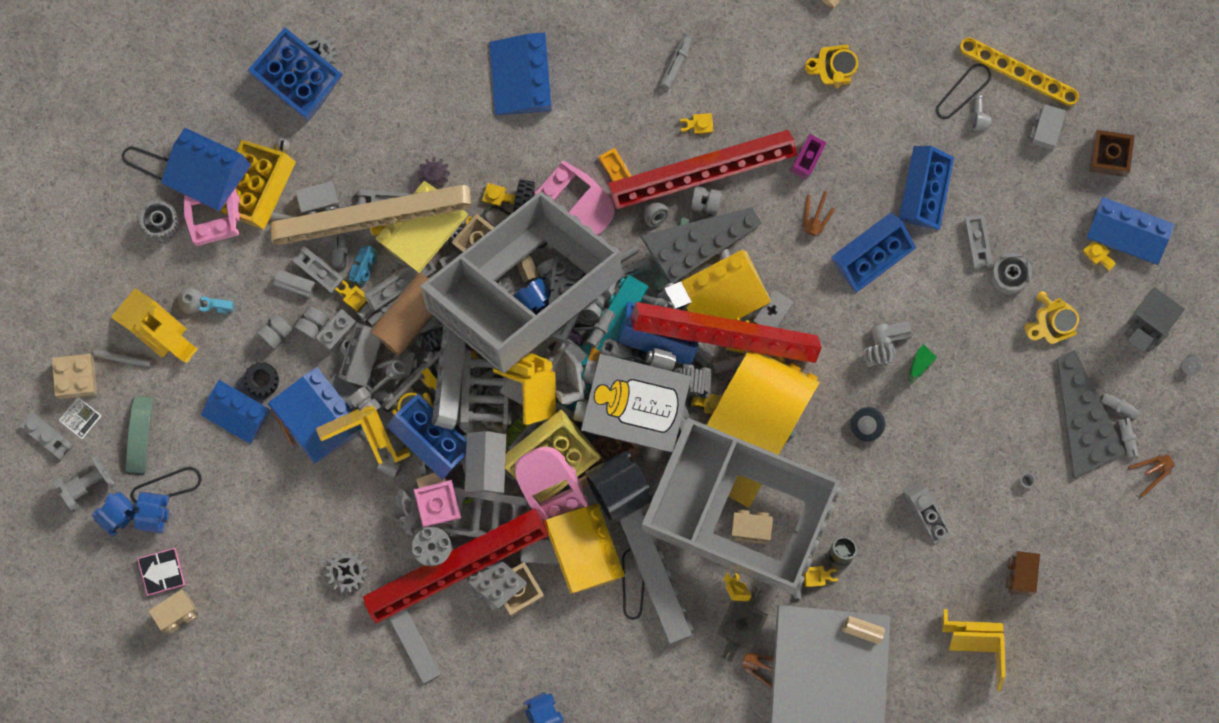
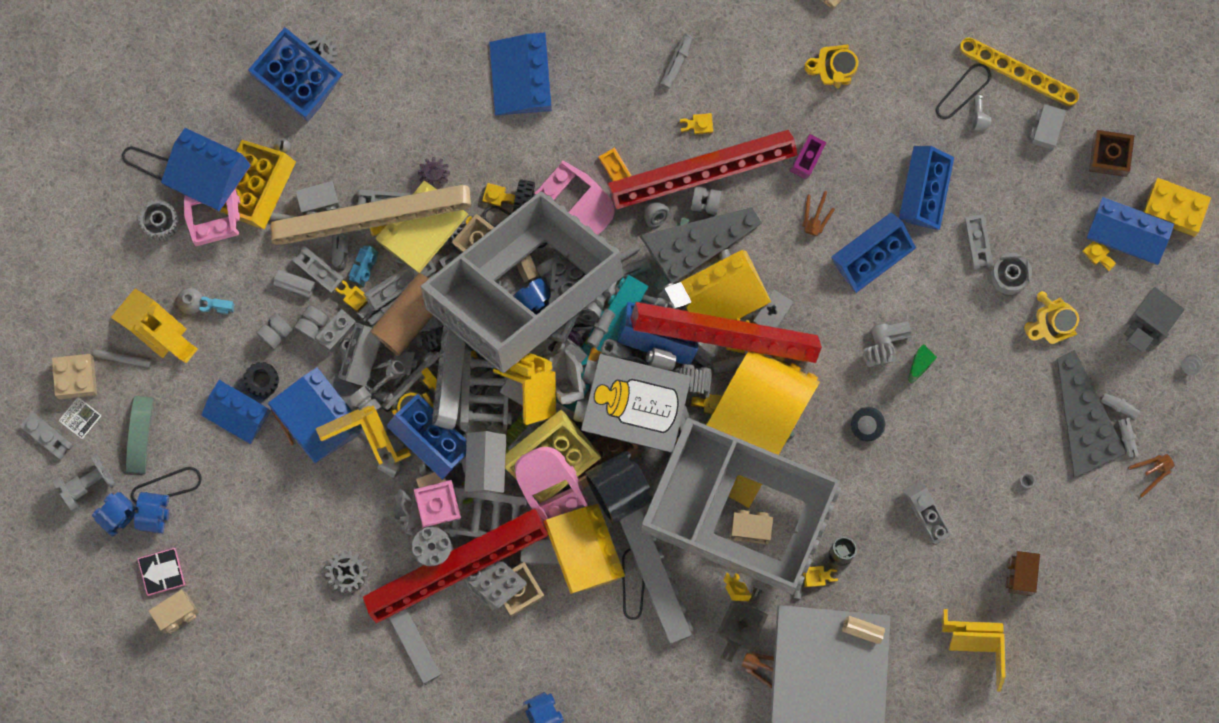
(1177, 206): none -> yellow brick

